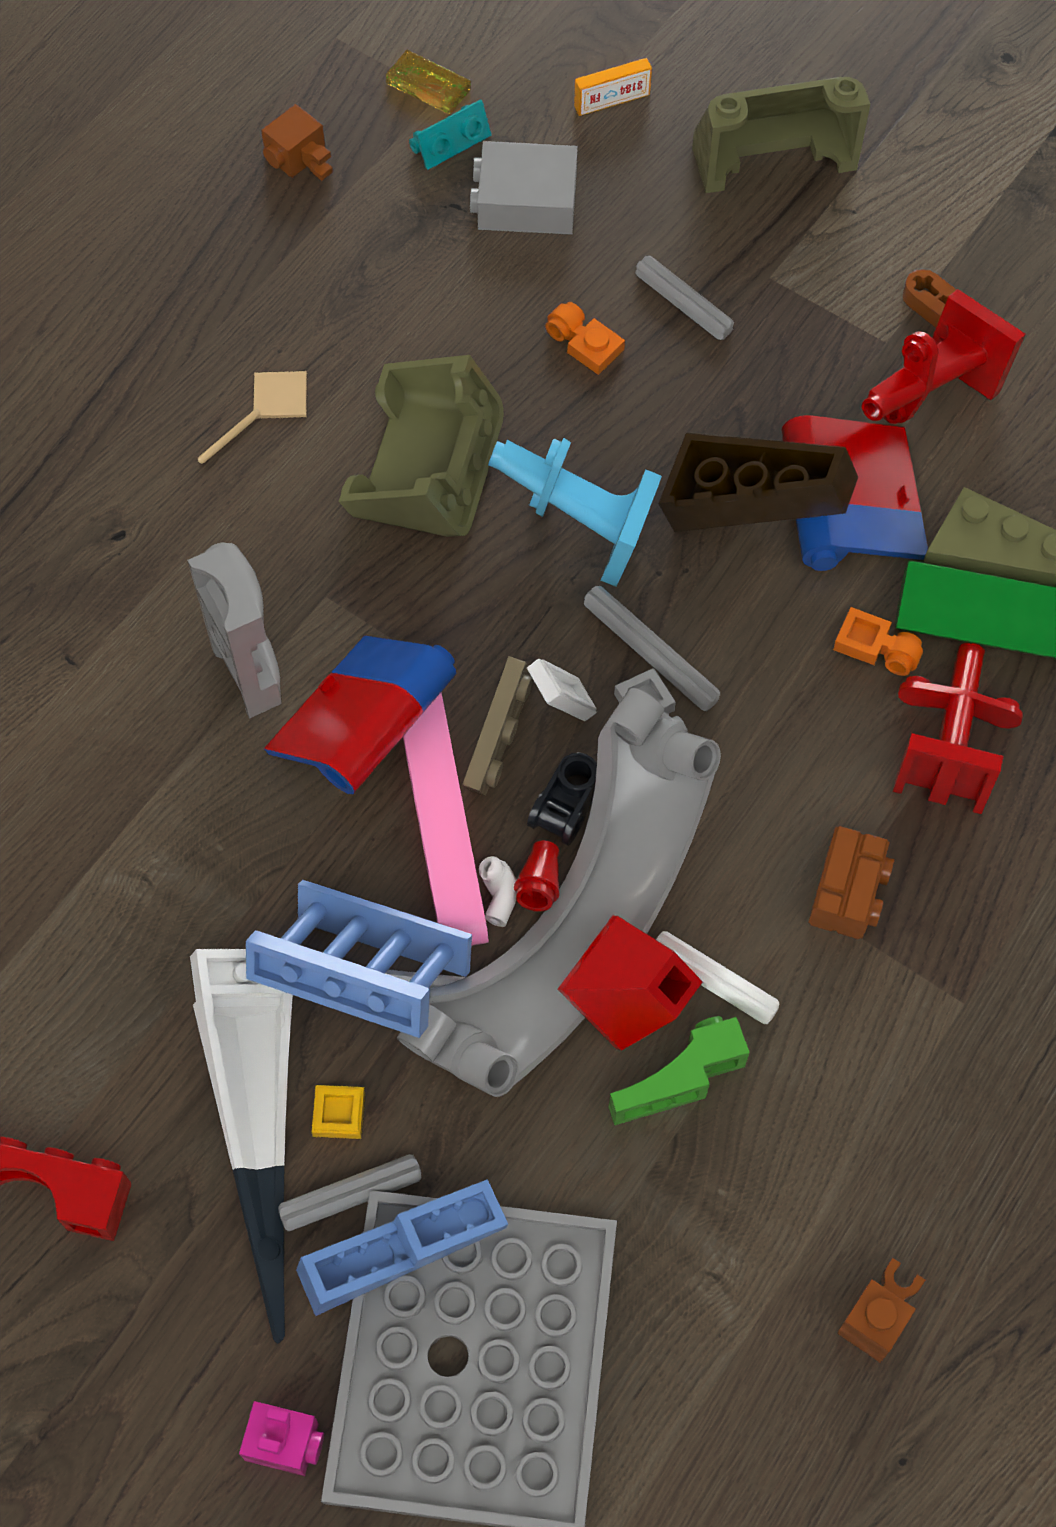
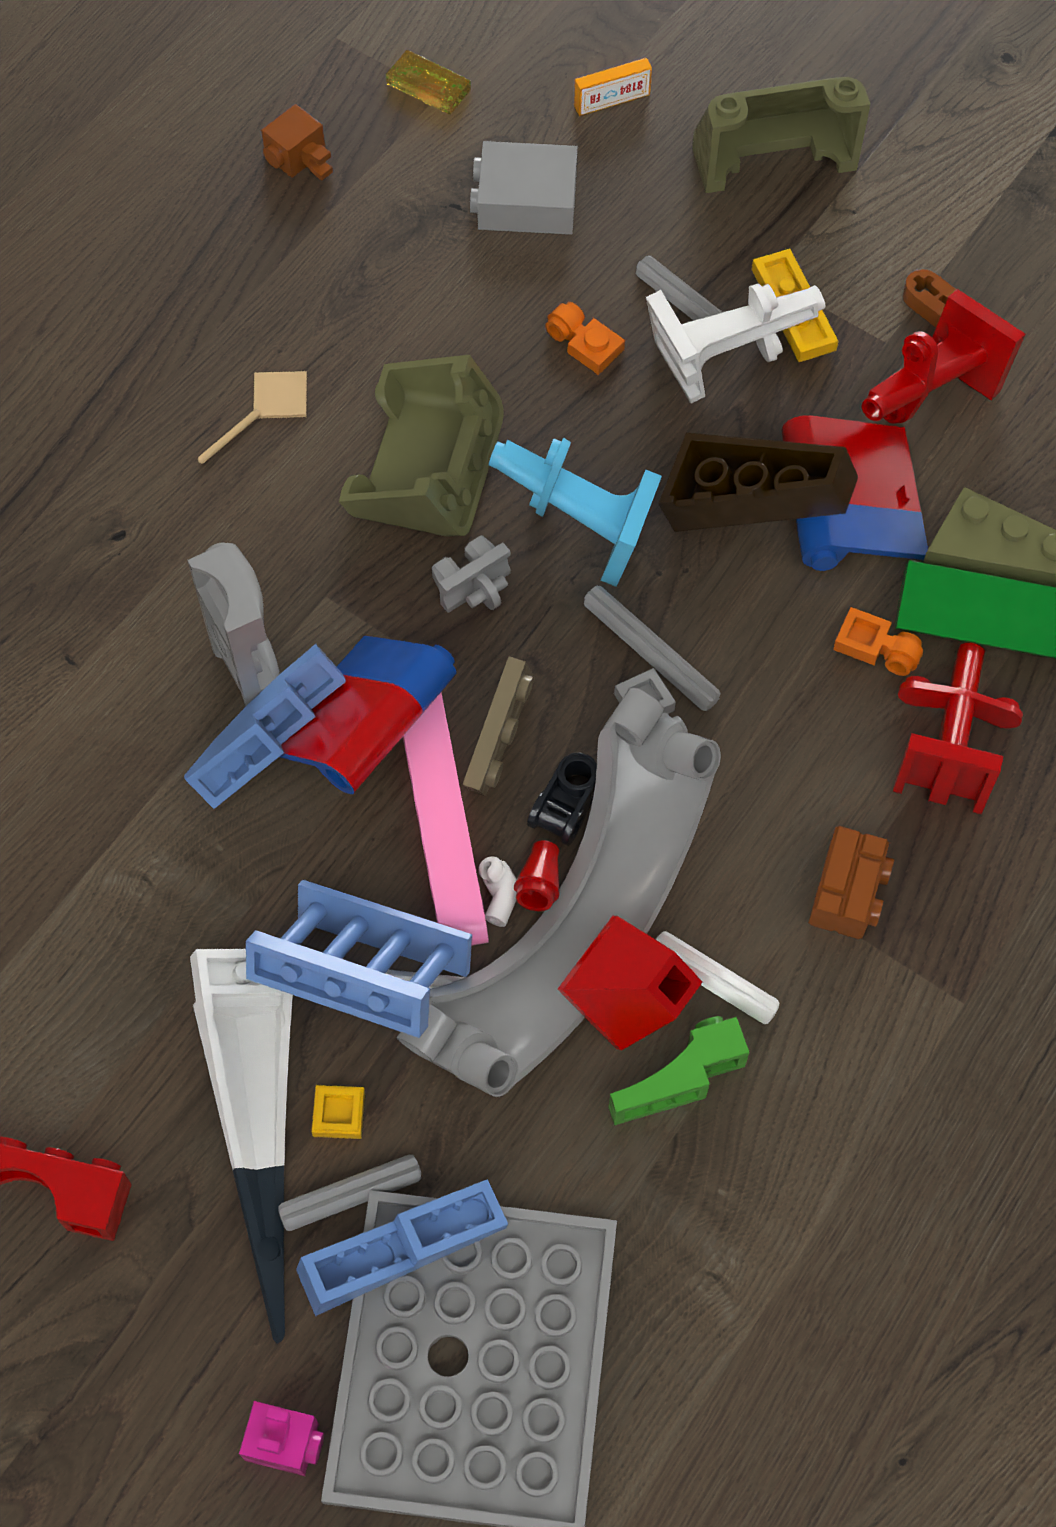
(263, 725): none -> medium blue slope
(451, 134): teal hinge -> none
(477, 580): none -> light grey hips
(562, 689): white tile -> none
(693, 343): none -> white piece
(785, 277): none -> yellow plate
(880, 1314): dark orange brick -> none

